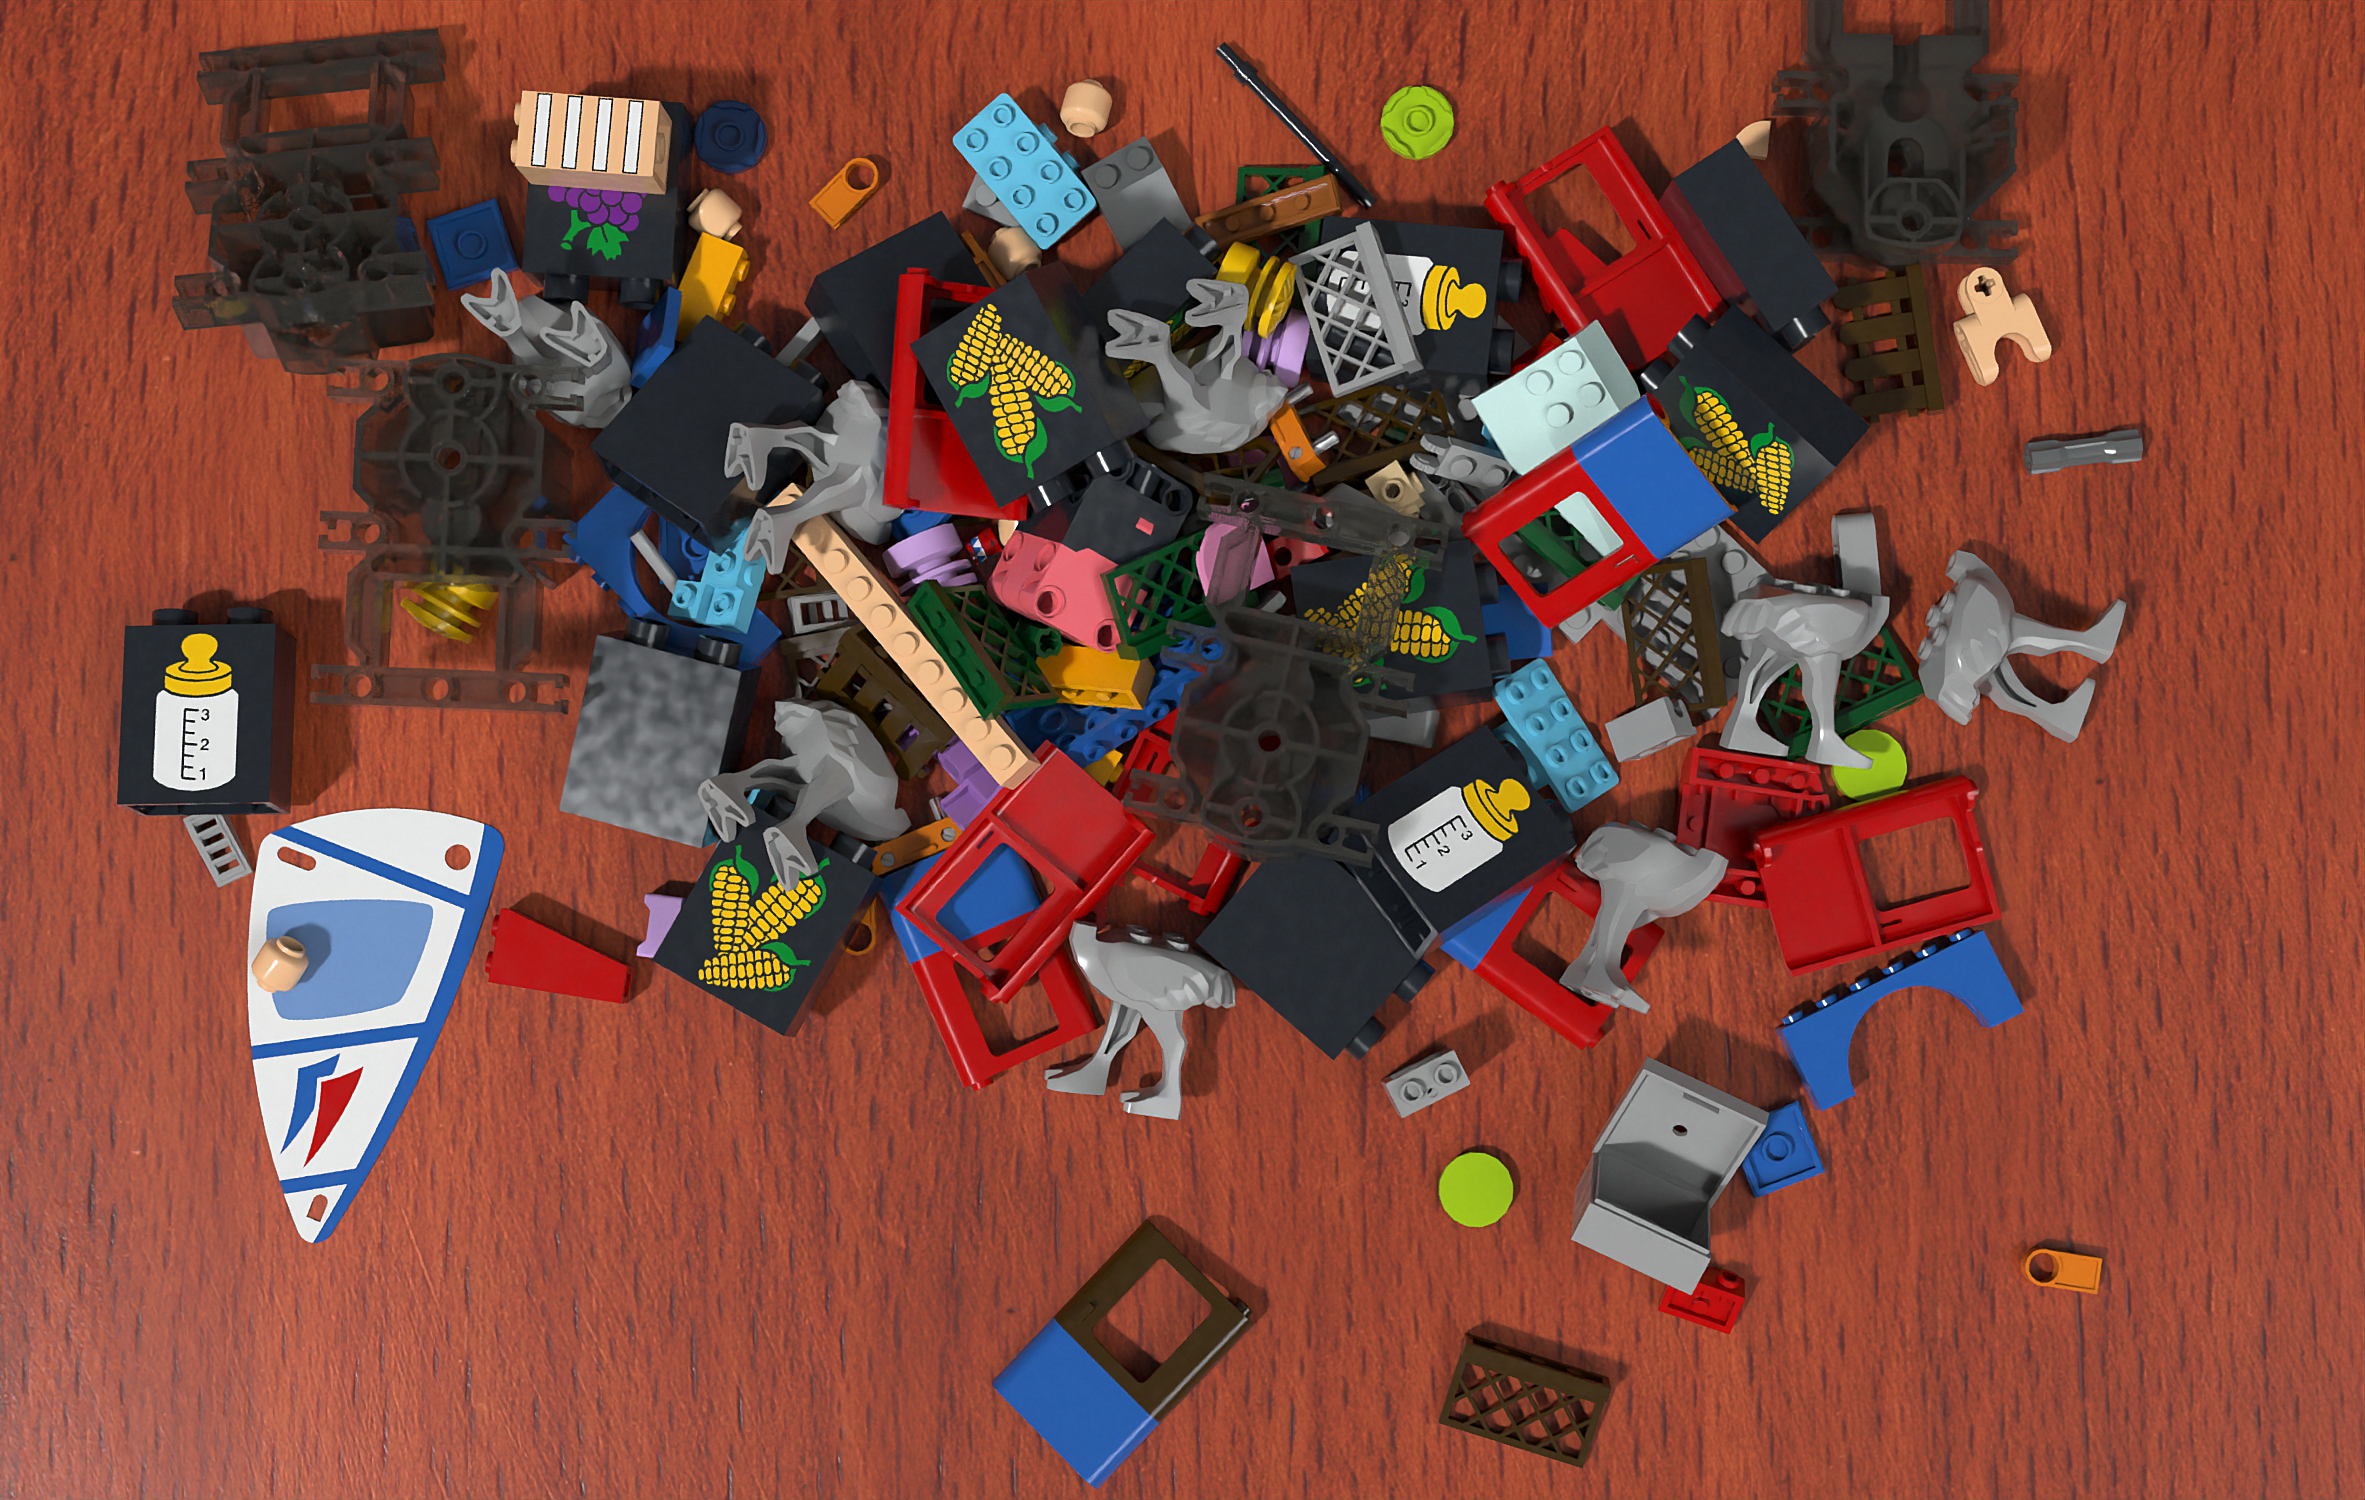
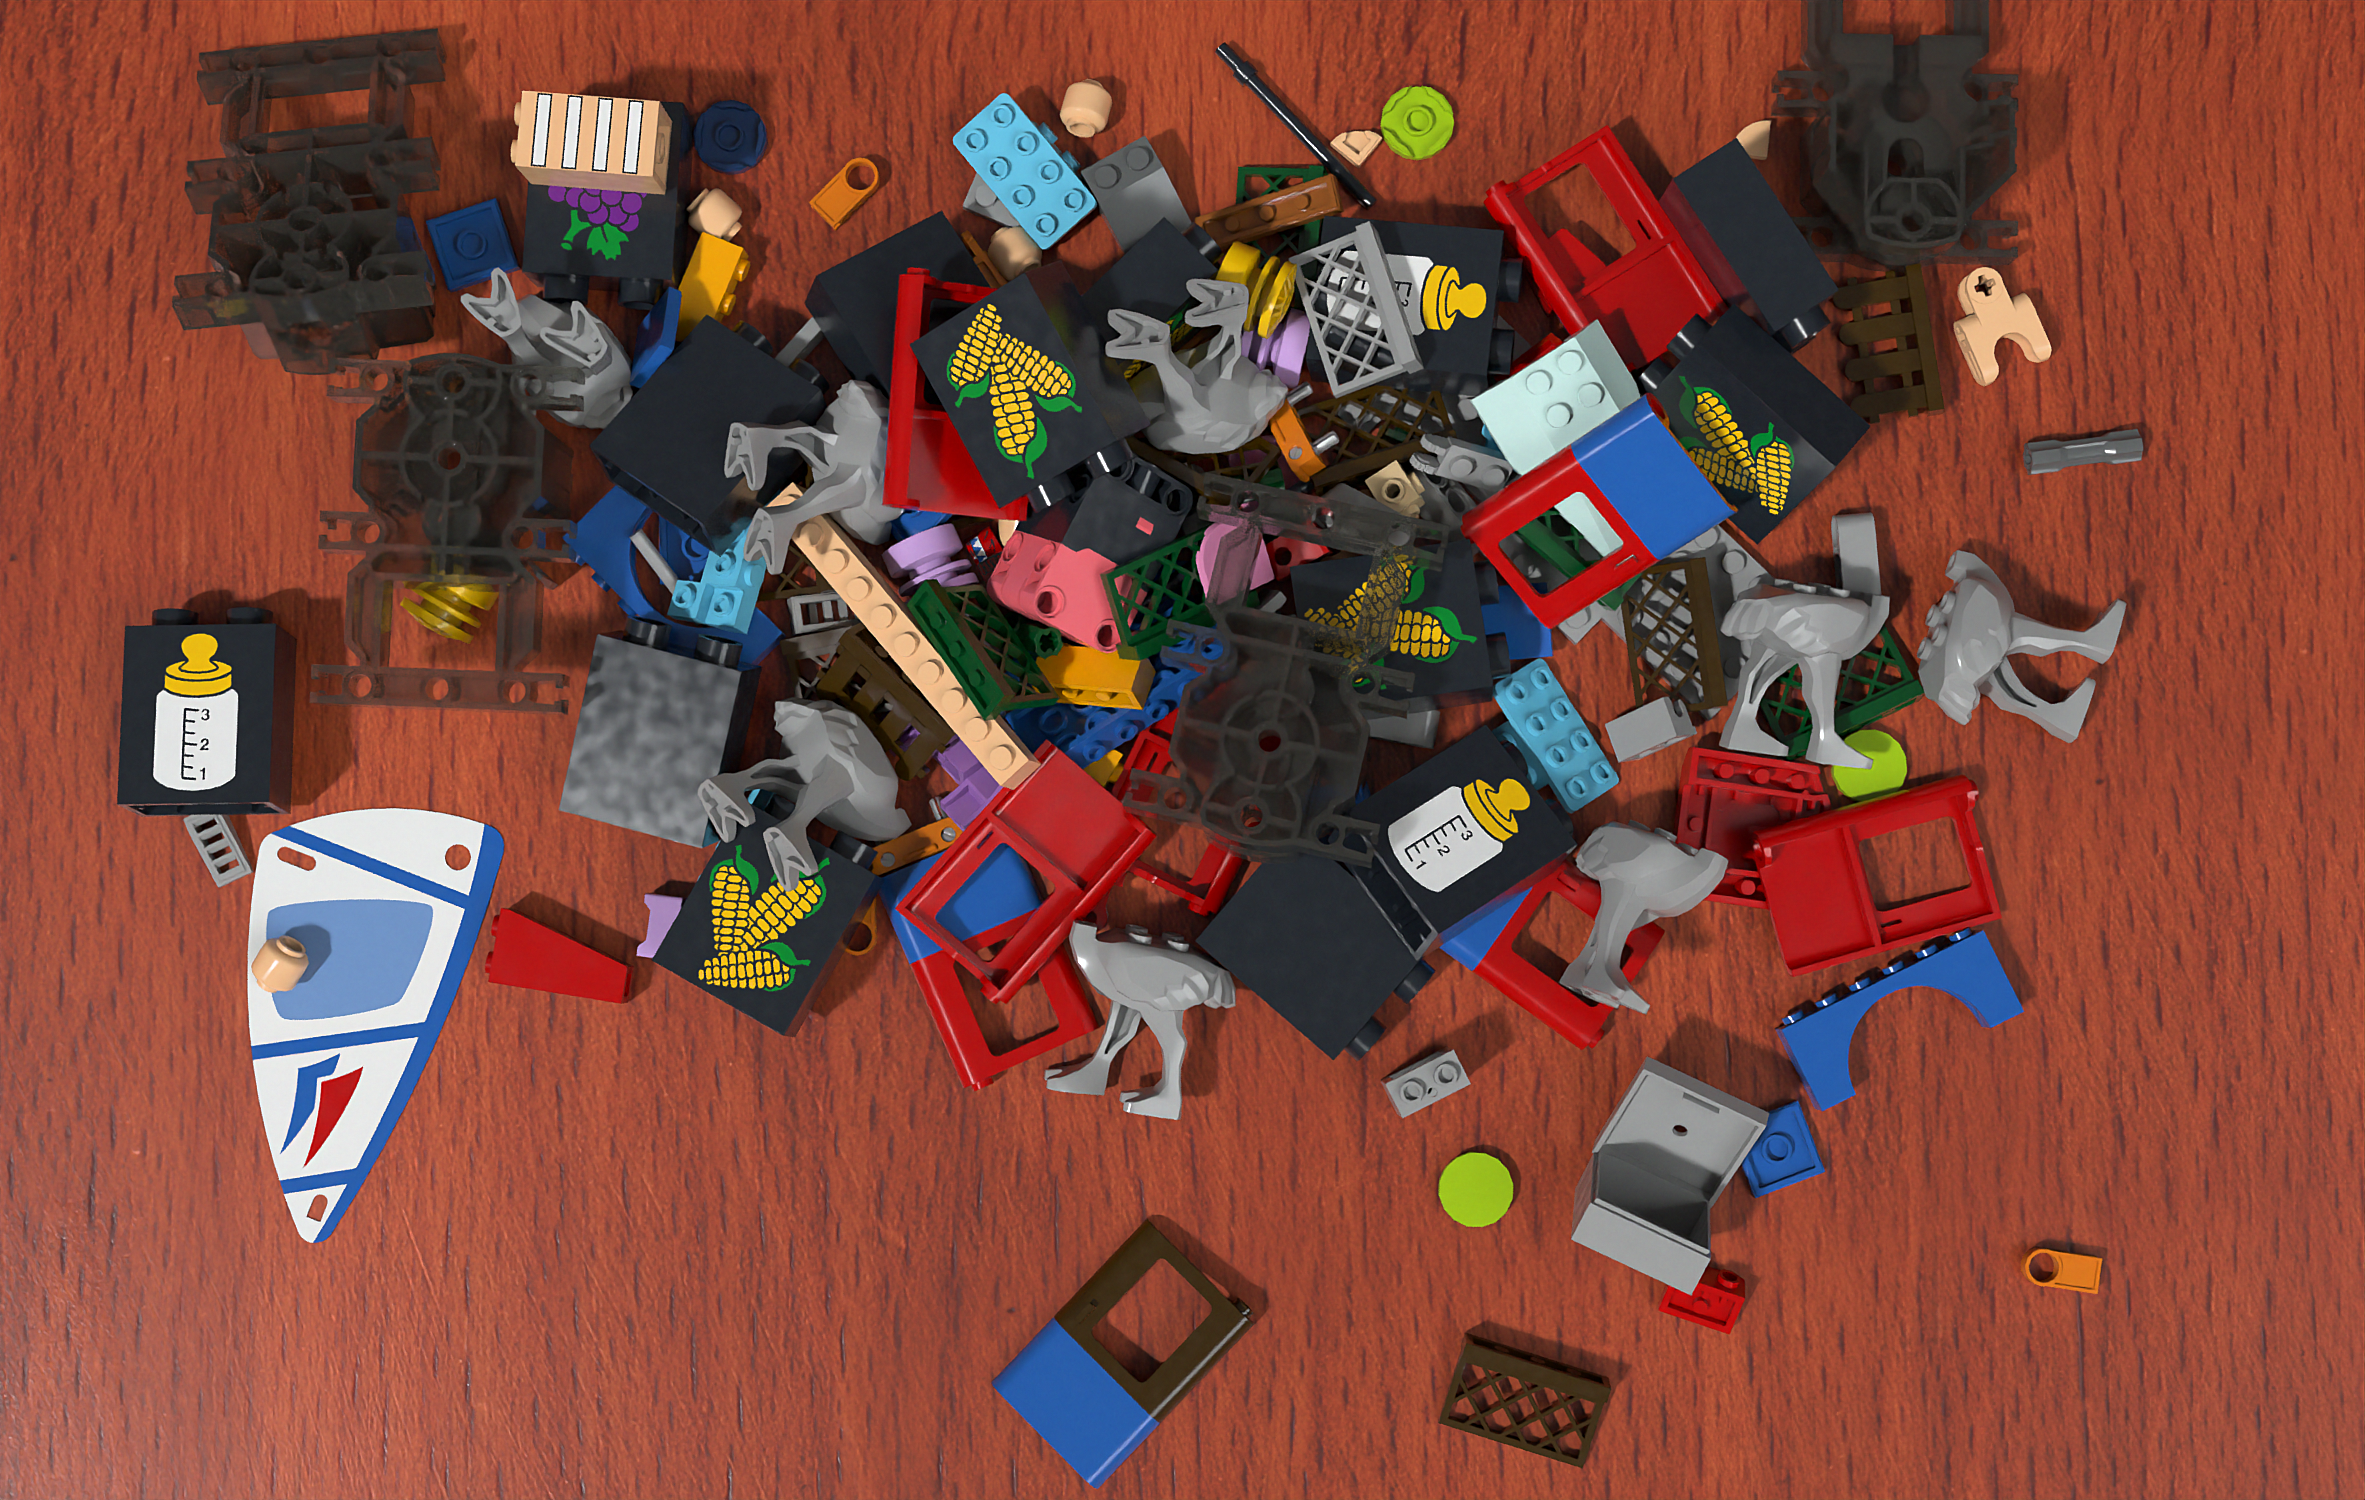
(1356, 145): none -> light nougat tile

